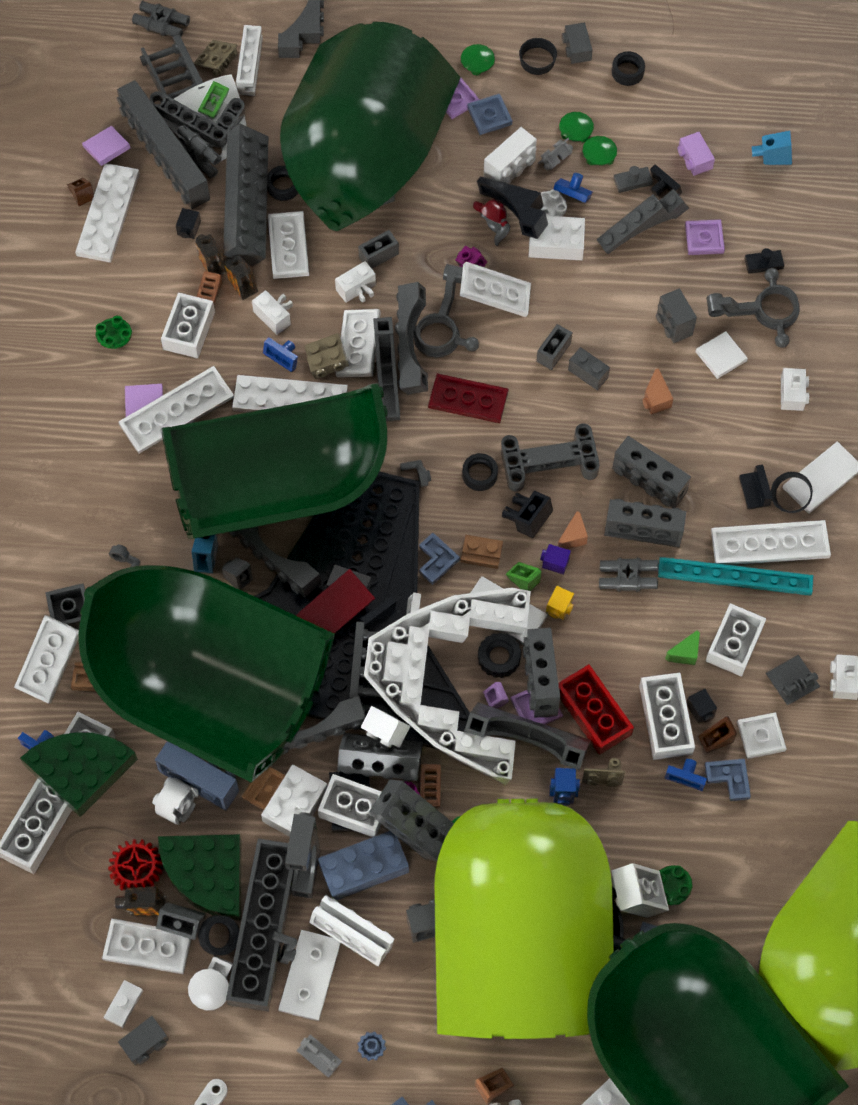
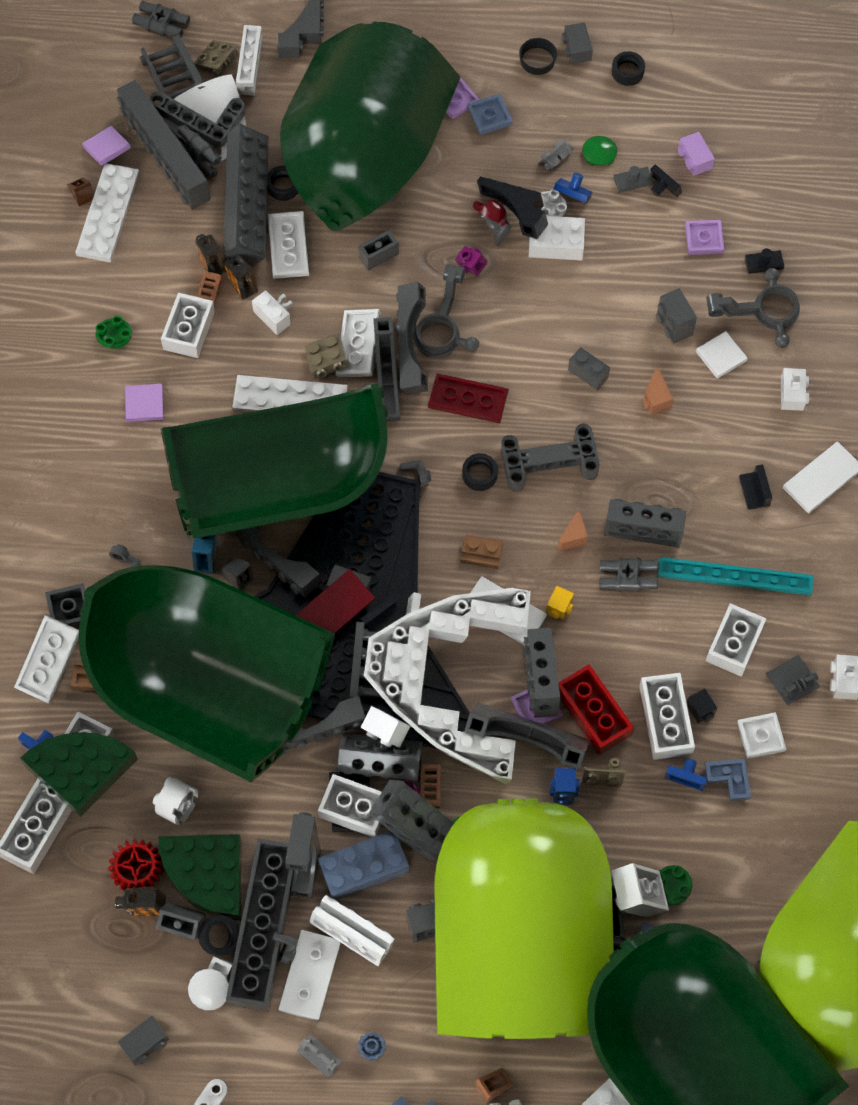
(123, 1004): white tile -> none
(145, 947): white tile -> none
(176, 408): white plate -> none
(188, 223): black brick -> none
(210, 782): sand blue brick -> none
(219, 90): bright green slope -> none
(263, 788): medium nougat plate -> none
(281, 353): blue tile -> none
(295, 794): white brick -> none
(356, 282): white brick -> none
(441, 558): sand blue plate -> none
(477, 58): green dish -> none
(492, 668): black tyre -> none
(495, 289): white plate -> none
(496, 695): lavender brick -> none
(511, 157): white brick -> none
(524, 576): bright green slope -> none
(533, 513): black brick -> none
(554, 347): dark grey brick -> none
(555, 559): dark purple brick -> none
(576, 126): green dish -> none
(644, 216): dark grey arch -> none
(652, 467): dark grey brick -> none
(686, 651): bright green slope -> none
(718, 735): reddish brown slope -> none
(770, 543): white plate -> none
(775, 149): dark azure torso -> none
(780, 479): black tyre -> none

